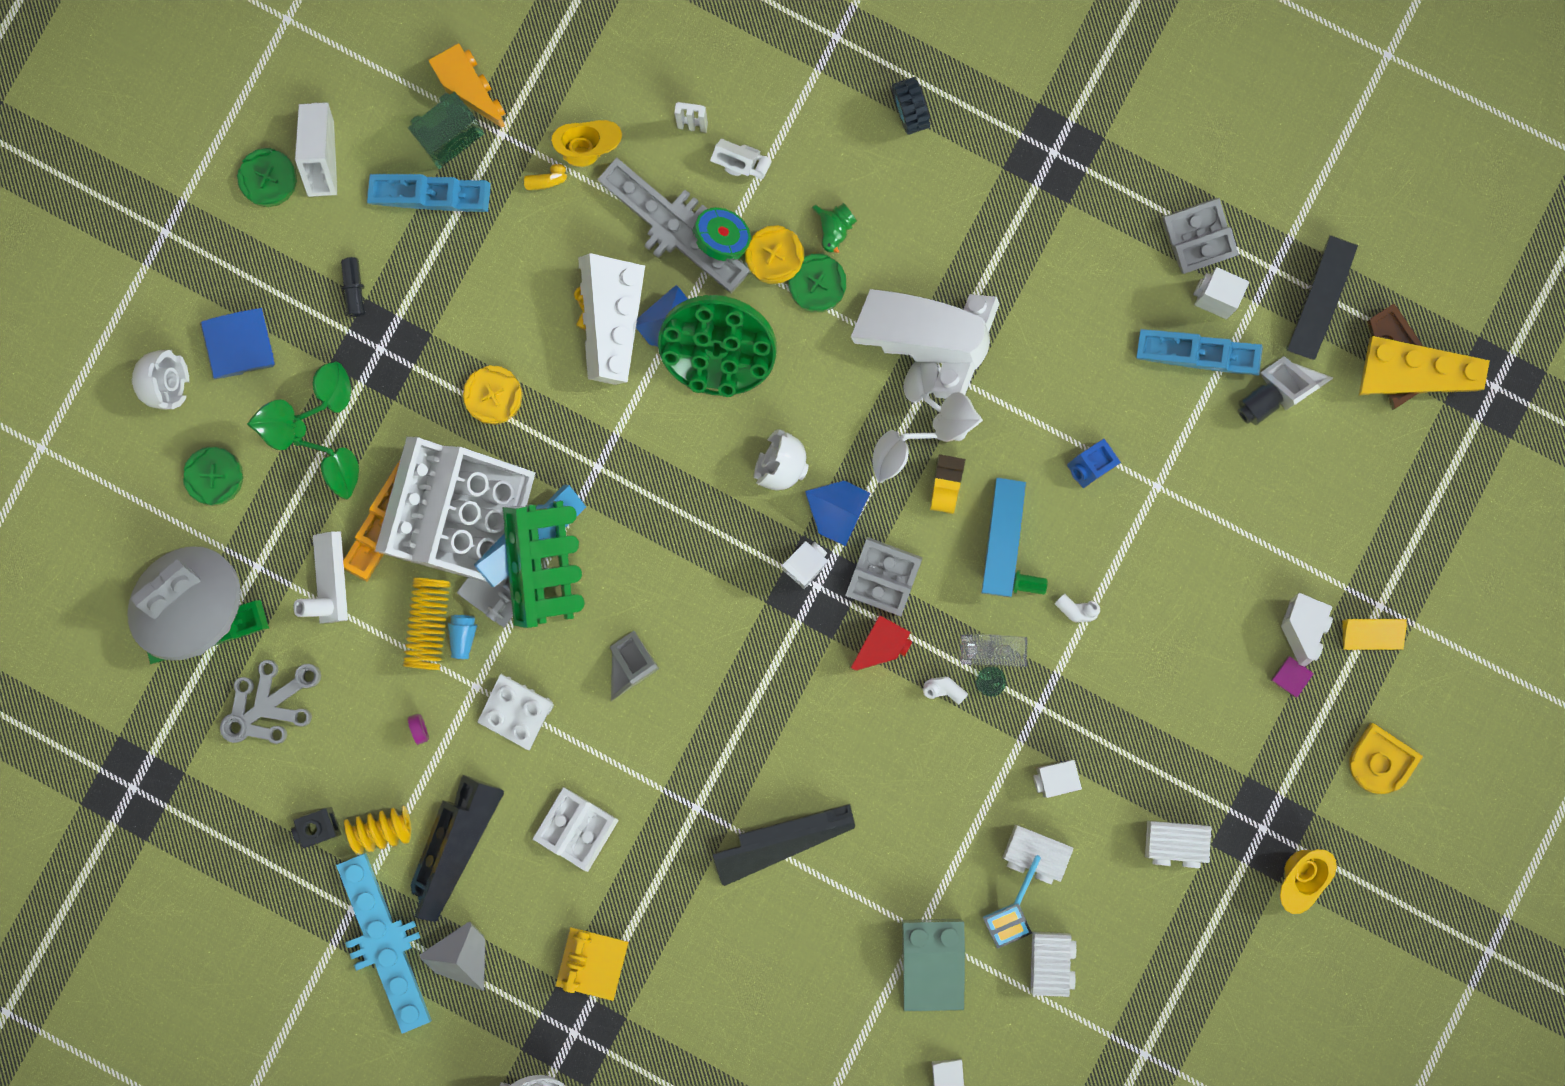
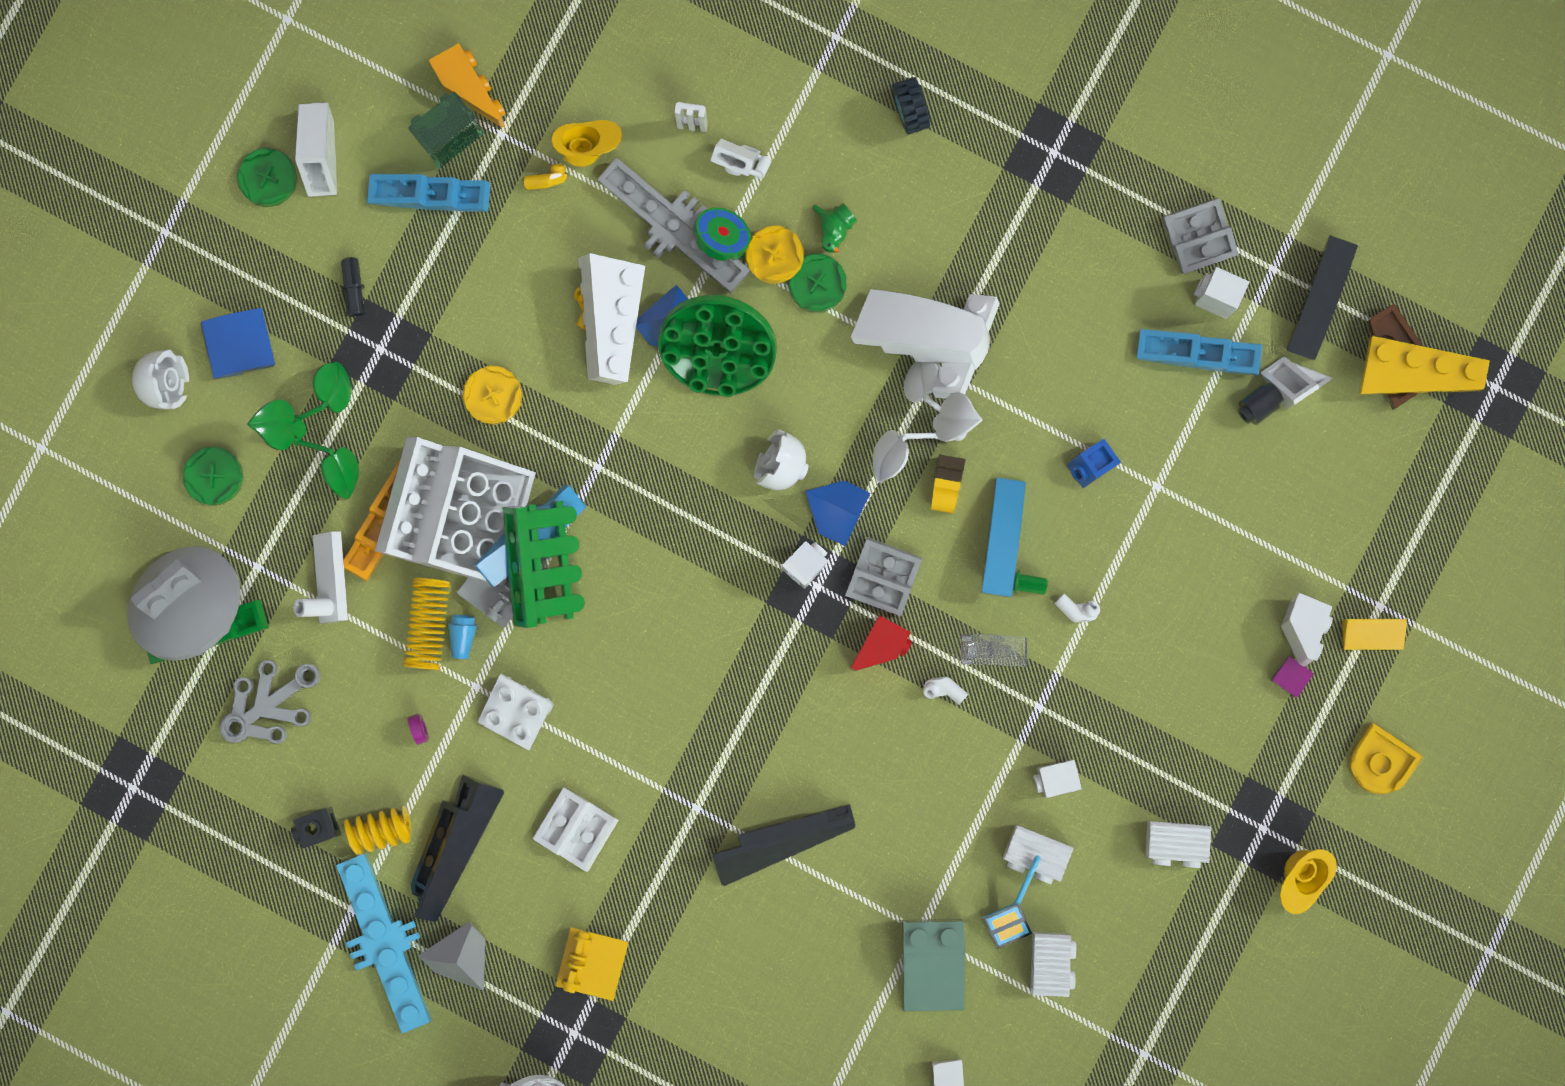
(630, 664): light grey slope -> none
(991, 681): clear green tile -> none

